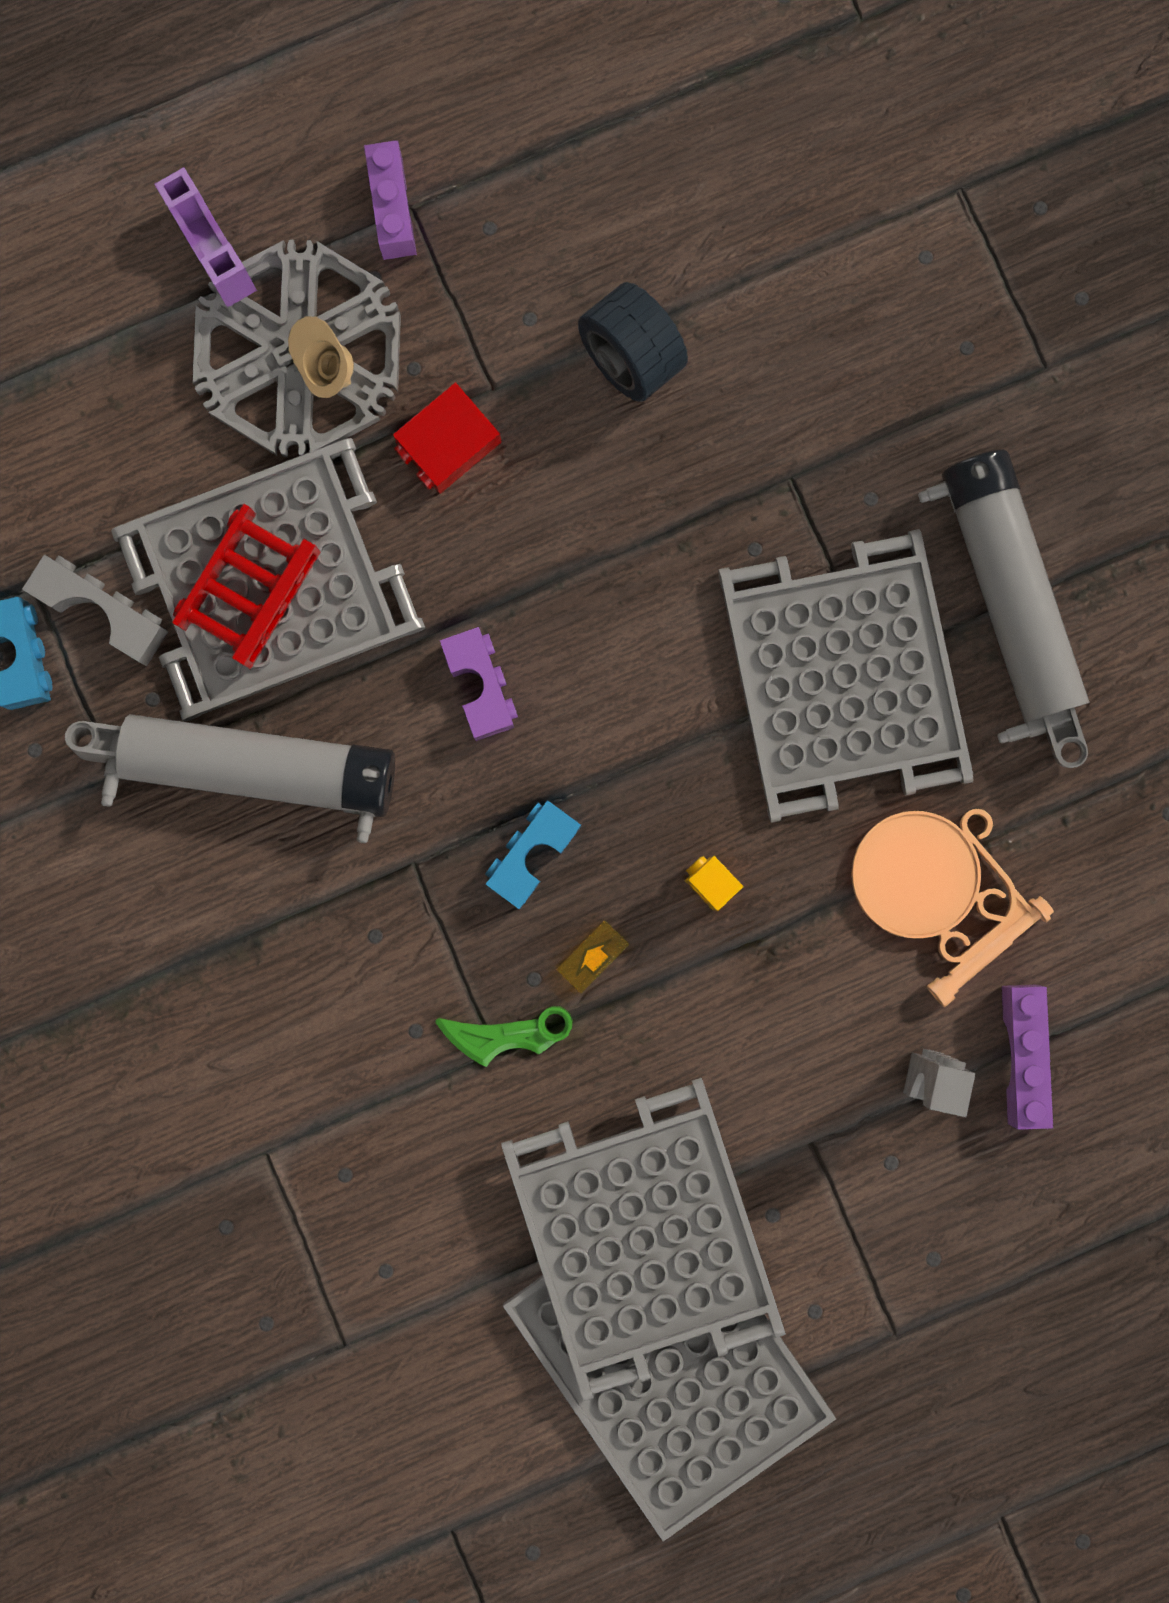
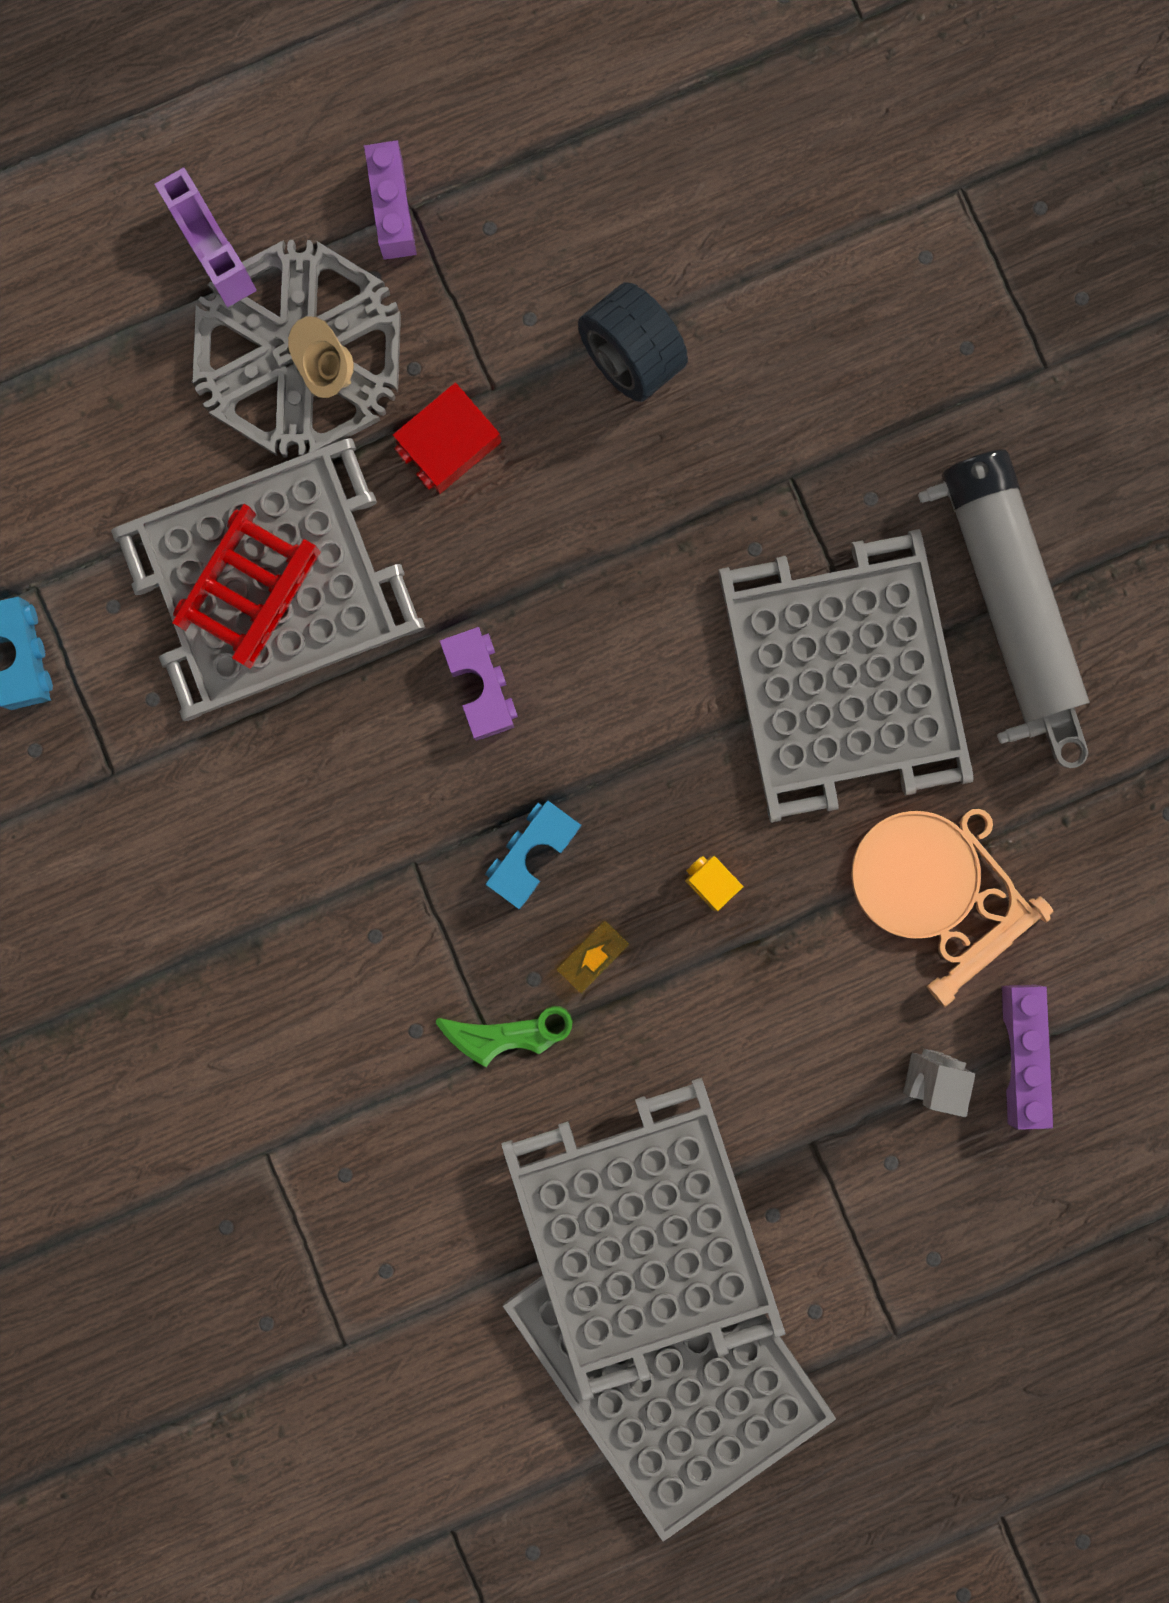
(61, 588): light grey arch -> none
(240, 764): light grey piece -> none

